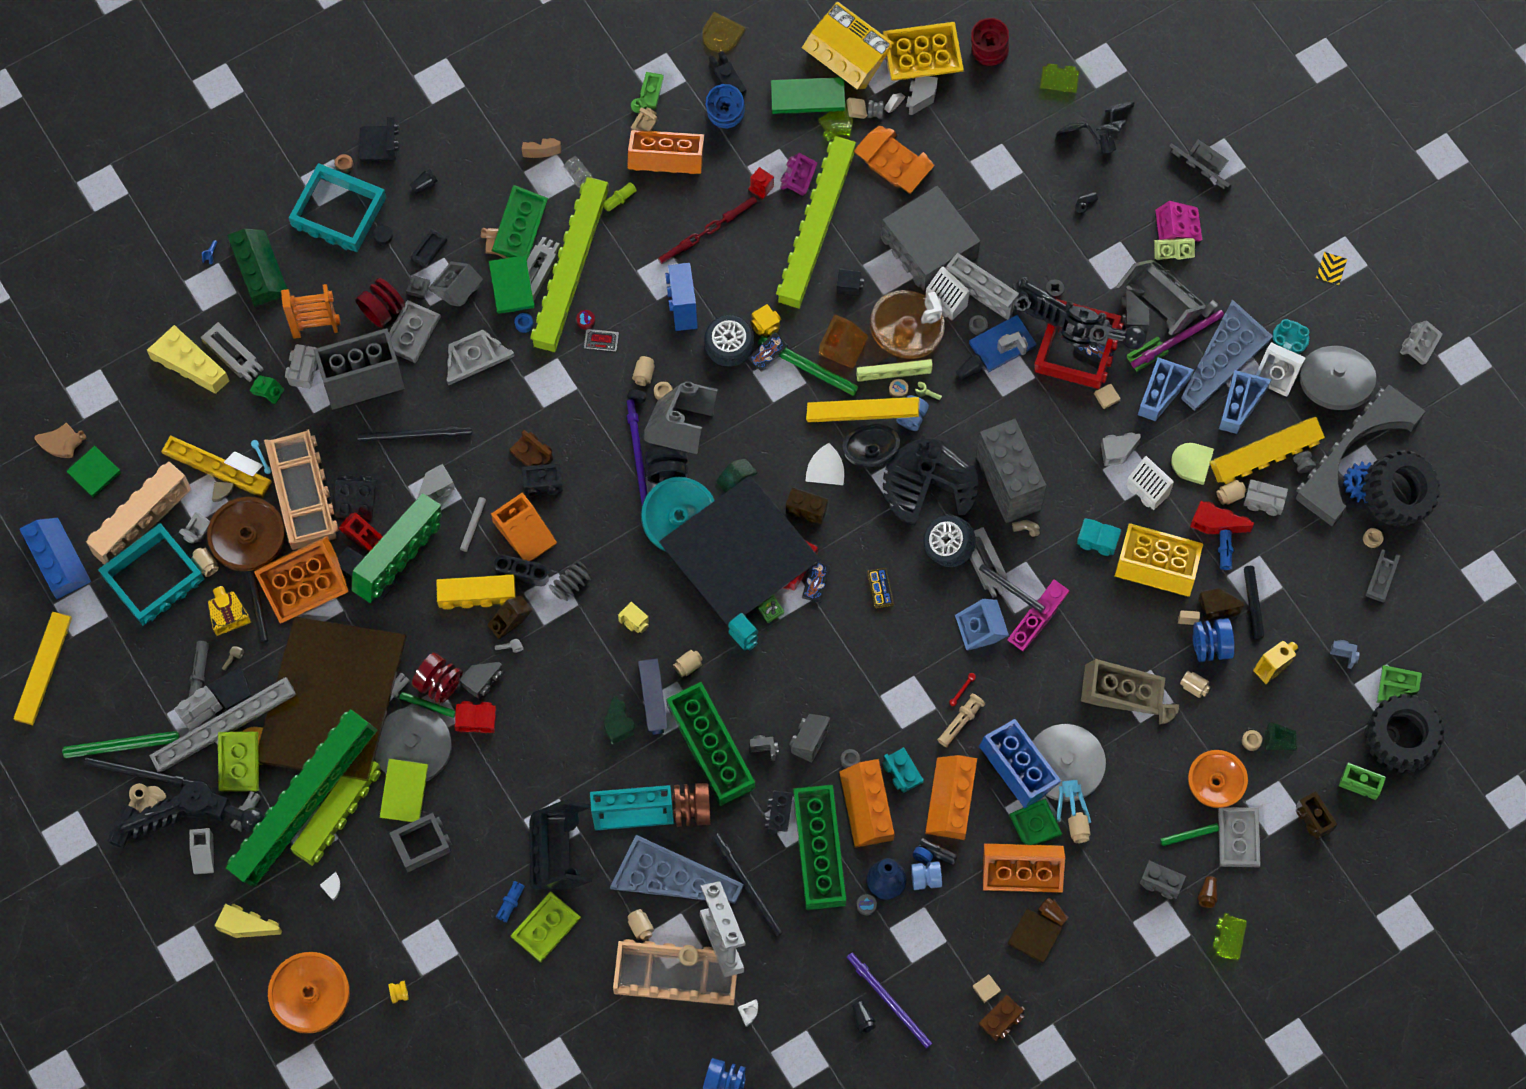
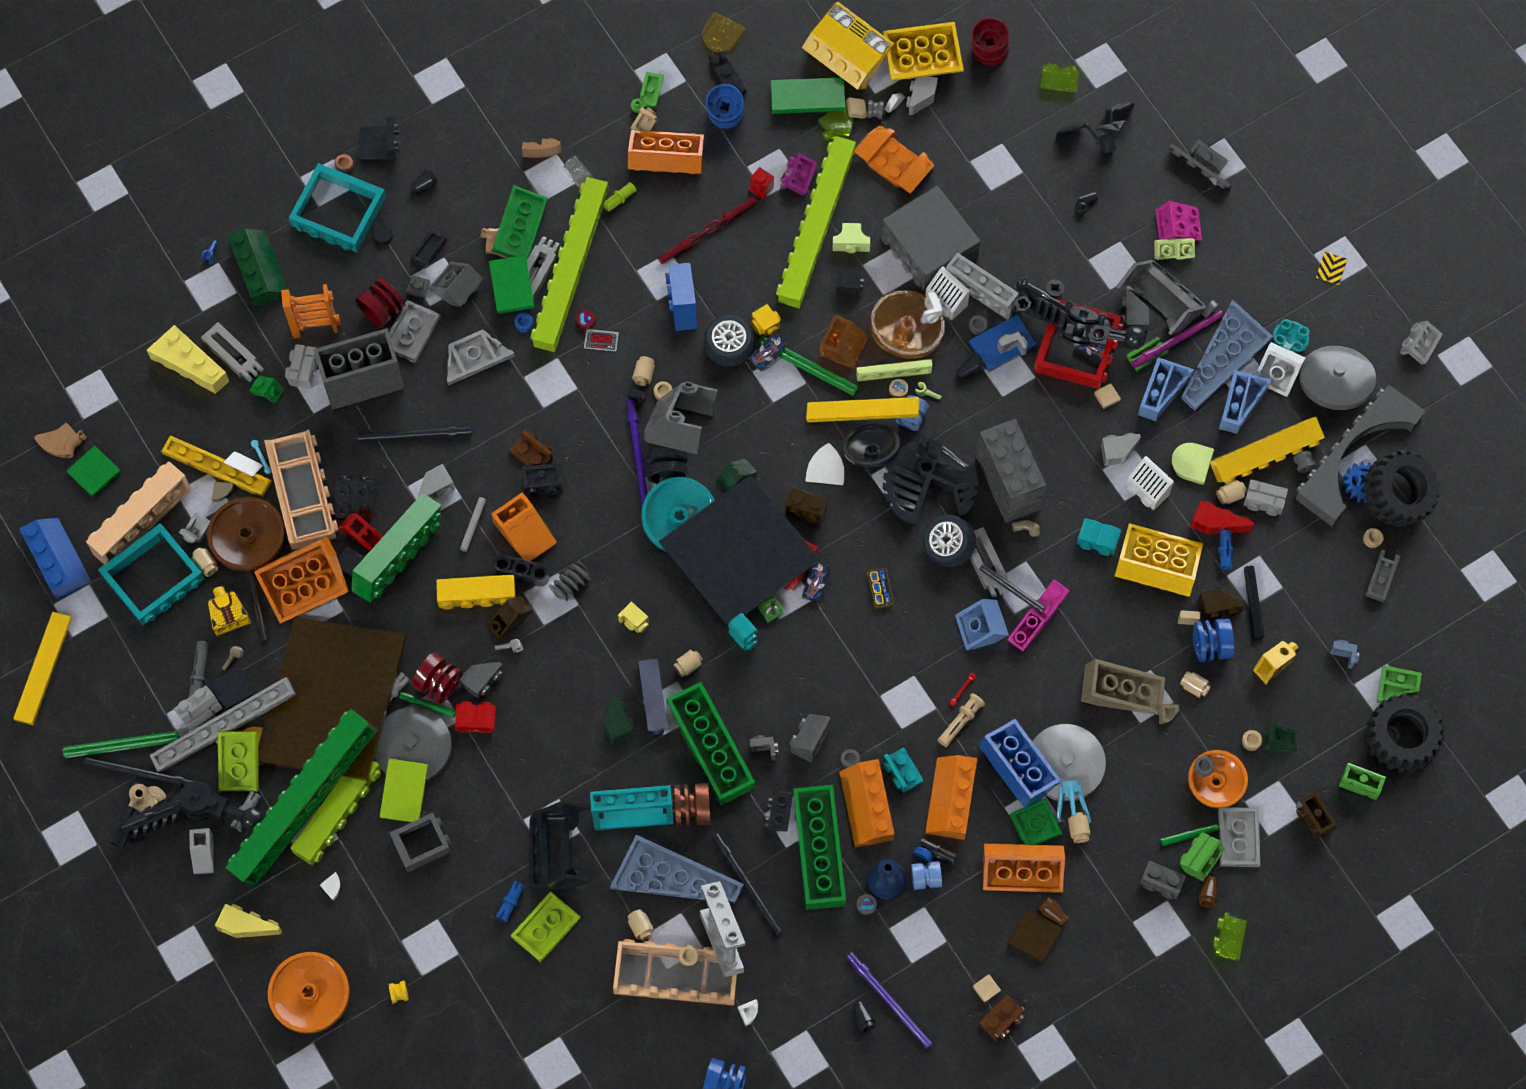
(851, 239): none -> yellowish green brick
(1202, 856): none -> bright green brick
(1203, 766): none -> dark grey tile

